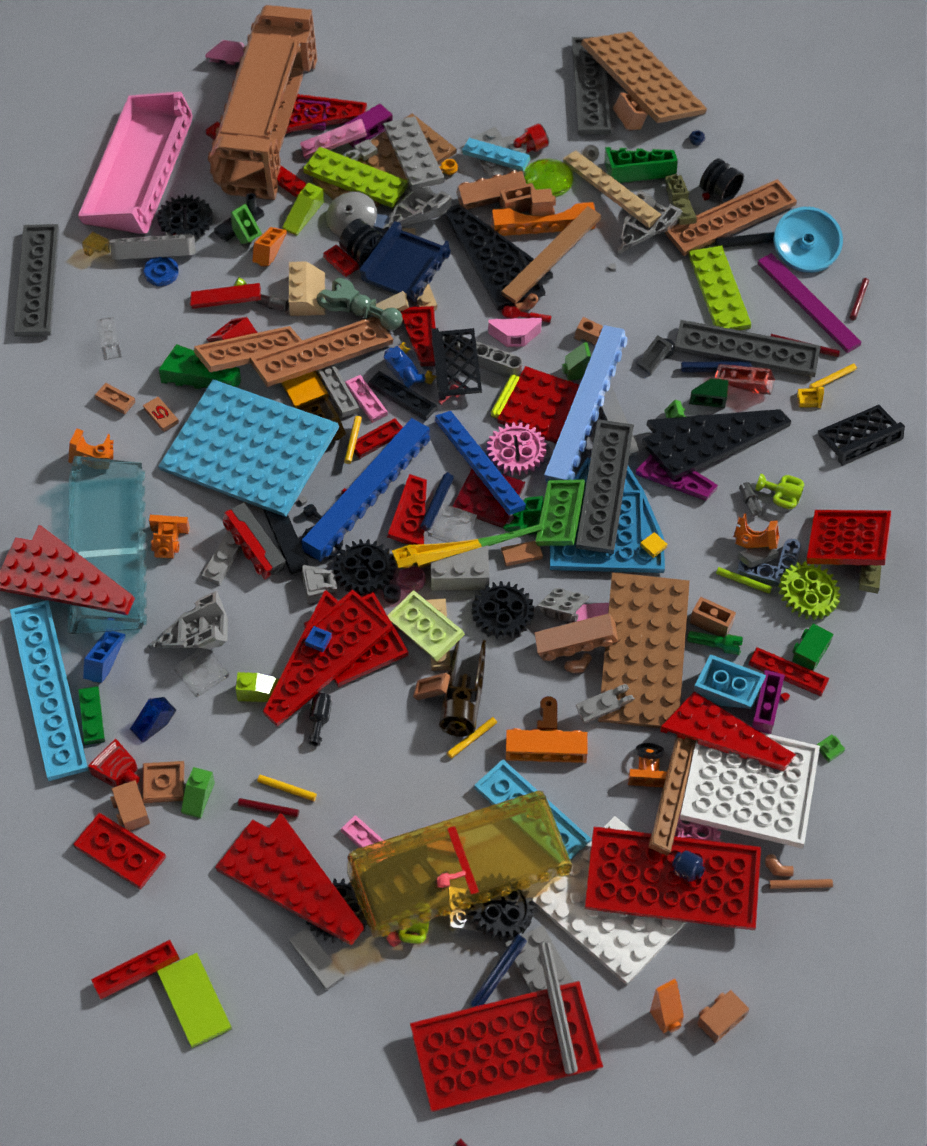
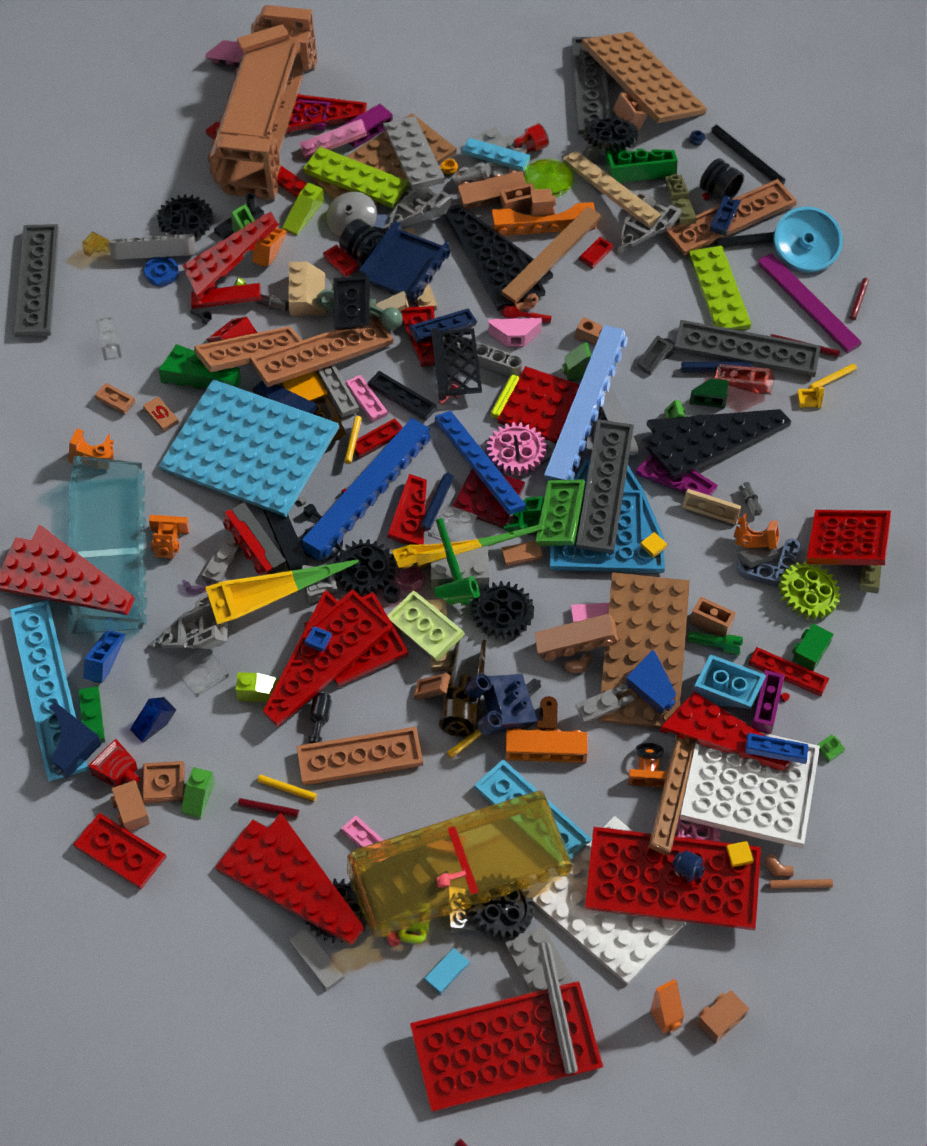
(75, 744): none -> dark blue arch
(135, 969): red plate -> none
(137, 163): bright pink windscreen -> none
(194, 1000): lime tile -> none
(195, 589): none -> clear purple piece
(204, 315): none -> black hand
(226, 254): none -> red wing
(242, 596): none -> yellow plate
(263, 38): none -> nougat tile
(284, 396): none -> dark blue tile
(352, 303): none -> black plate
(359, 755): none -> nougat plate
(363, 150): light grey plate -> none
(404, 368): blue torso -> none
(447, 971): none -> medium azure tile
(453, 321): none -> dark blue tile
(461, 589): none -> green piece
(467, 174): none -> light grey plate
(498, 971): dark blue axle -> none
(506, 701): none -> dark blue piece
(562, 604): light grey hinge -> none
(596, 252): none -> red tile
(611, 133): none -> black gear
(652, 683): none -> blue slope
(711, 506): none -> tan plate
(725, 215): none -> dark blue plate
(739, 854): none -> yellow tile
(744, 580): lime bar -> none
(747, 154): none -> black axle
(776, 748): none -> blue tile
(789, 492): lime piece -> none
(869, 442): black fence -> none

